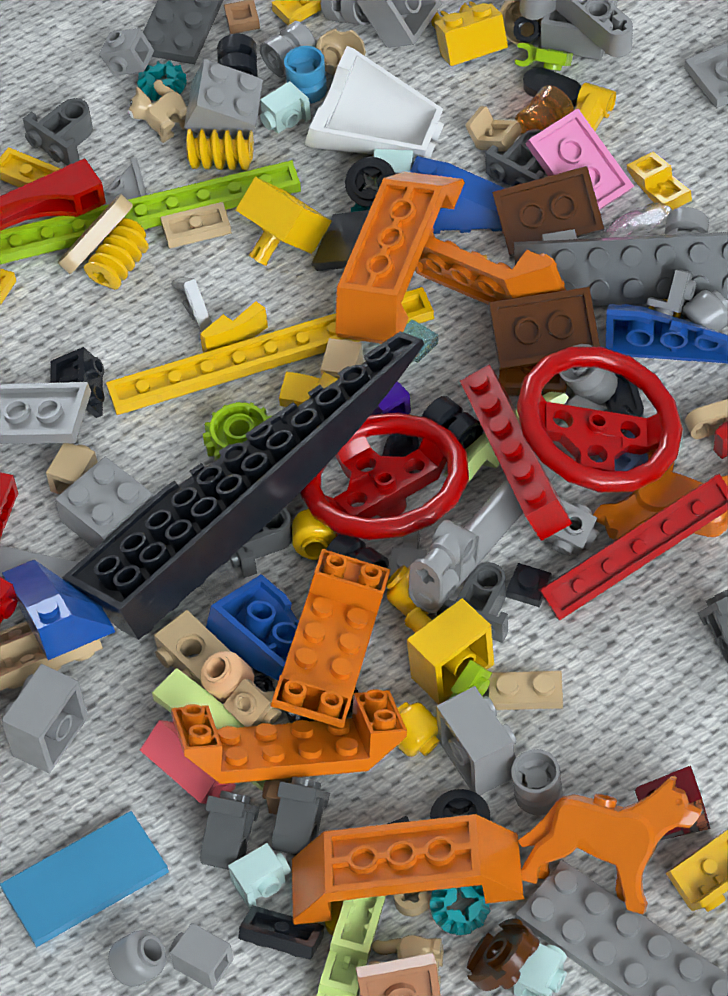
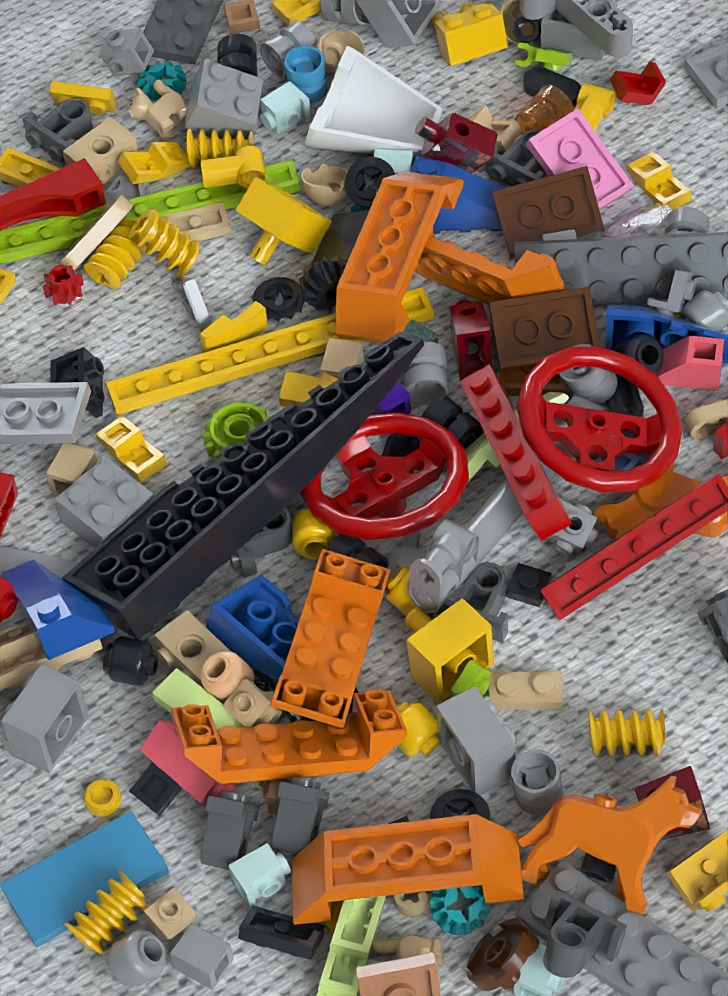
(63, 284): none -> red gear
(98, 98): none -> yellow plate
(102, 148): none -> tan brick
(102, 798): none -> yellow tile
(108, 913): none -> yellow piece
(130, 449): none -> yellow slope
(130, 660): none -> black head
(155, 789): none -> black plate
(157, 163): none -> yellow slope
(166, 240): none -> yellow piece
(169, 915): none -> tan bracket
(234, 169): none -> yellow piece
(291, 292): none -> black gear
(321, 282): none -> black gear
(325, 184): none -> tan hair
(427, 375): none -> light grey wheel
(457, 141): none -> dark red torso
(470, 324): none -> dark red torso
(577, 935): none -> dark grey pin
(598, 869): none -> black axle
(626, 732): none -> yellow piece
(641, 87): none -> red bracket
(643, 349): none -> black head
(693, 363): none -> coral slope

